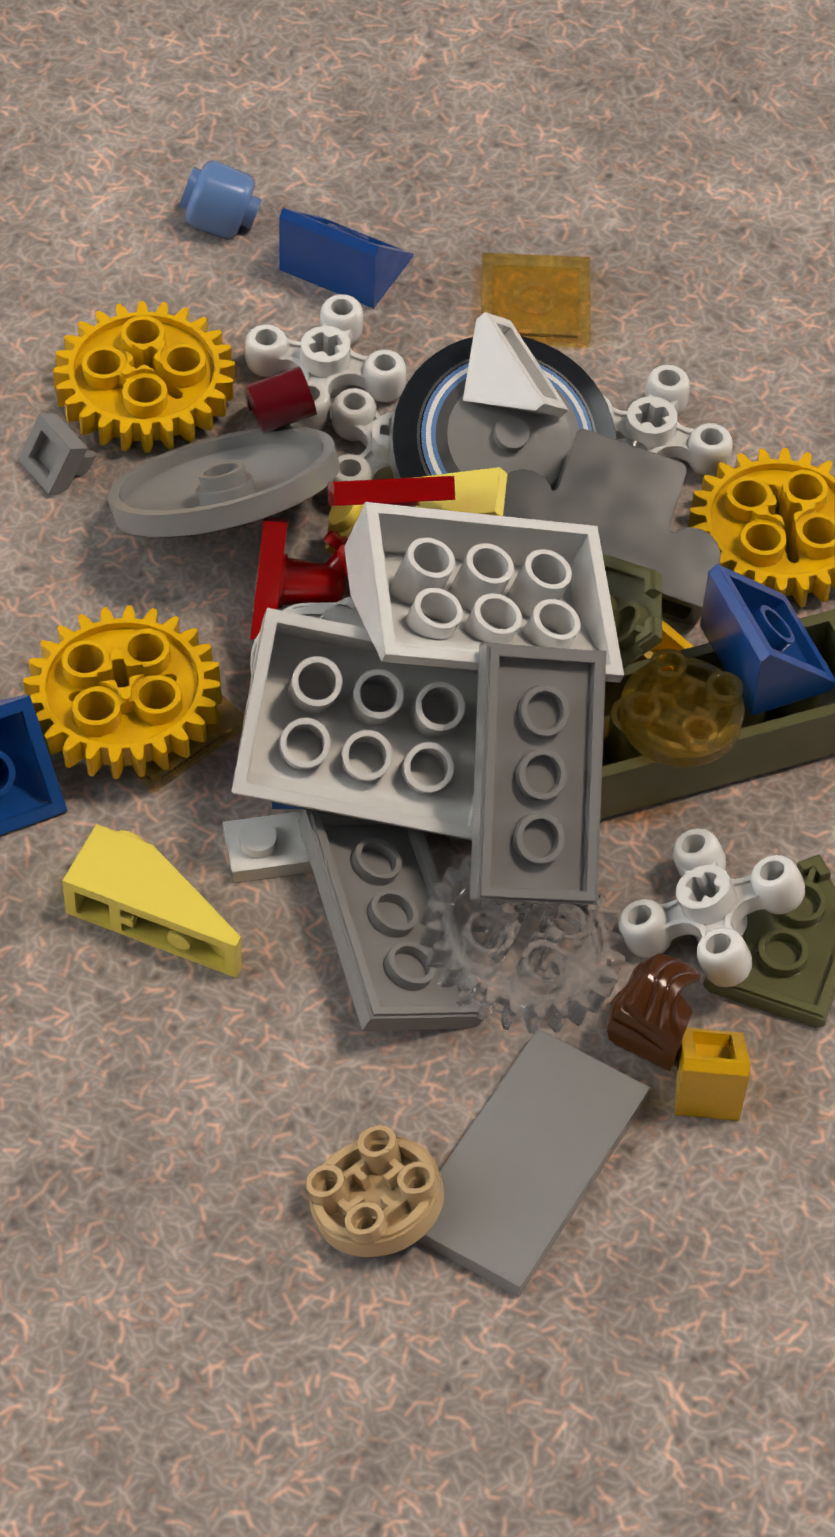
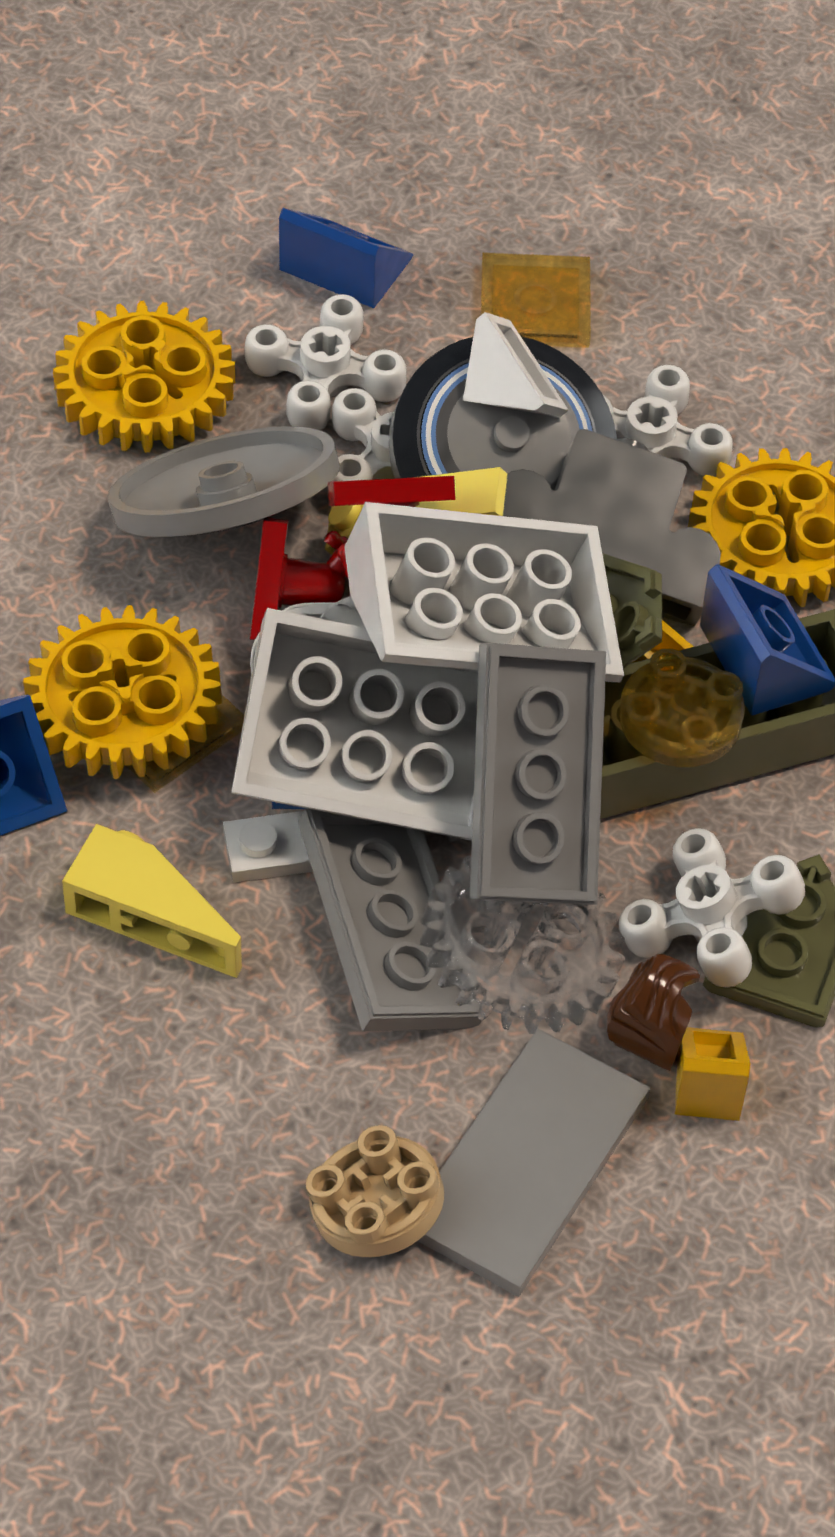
(55, 454): light grey tile -> none
(219, 199): medium blue head -> none
(280, 400): dark red panel -> none

